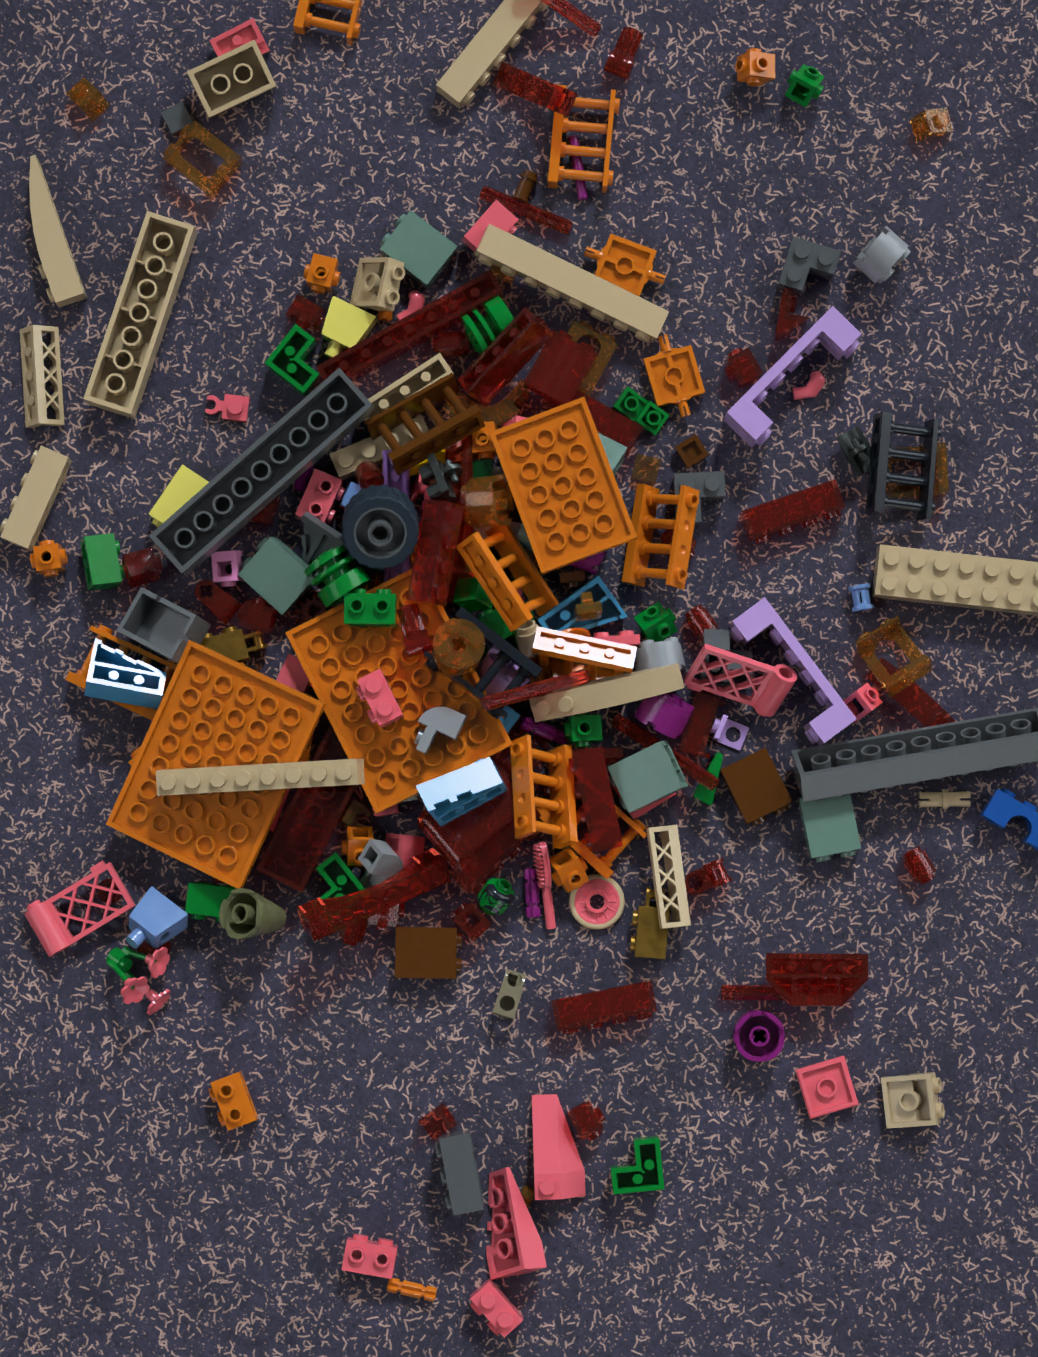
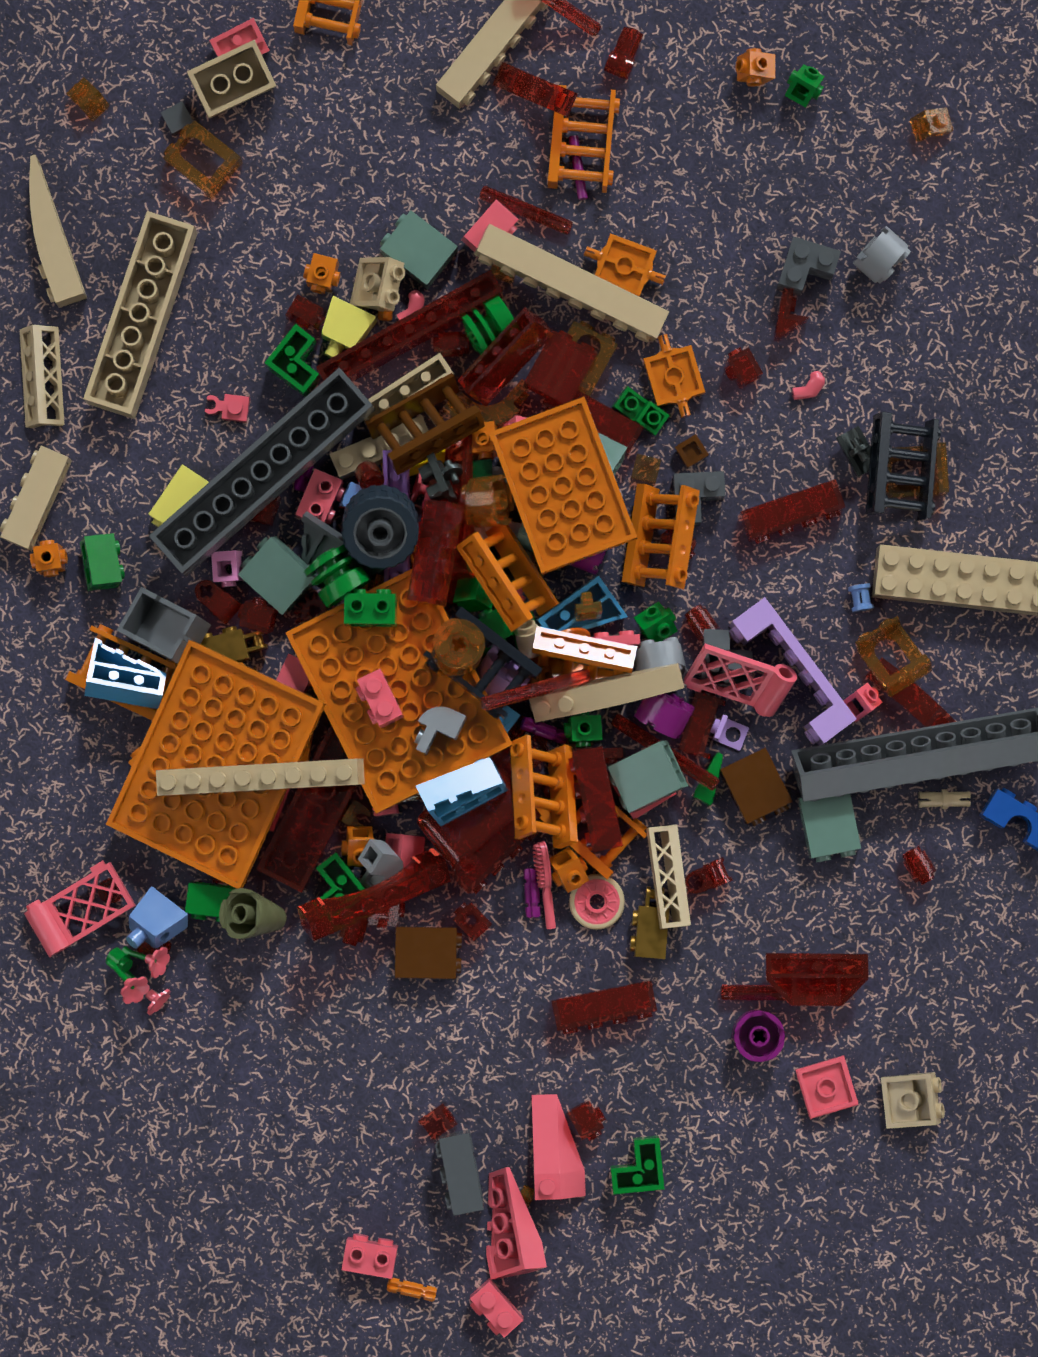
(141, 567): clear red brick -> none
(233, 1100): orange brick -> none
(415, 635): clear red piece -> none
(496, 896): head -> none
(509, 994): dark tan leg -> none
(525, 185): reddish brown pin -> none
(572, 578): reddish brown plate -> none
(832, 332): lavender plate -> none

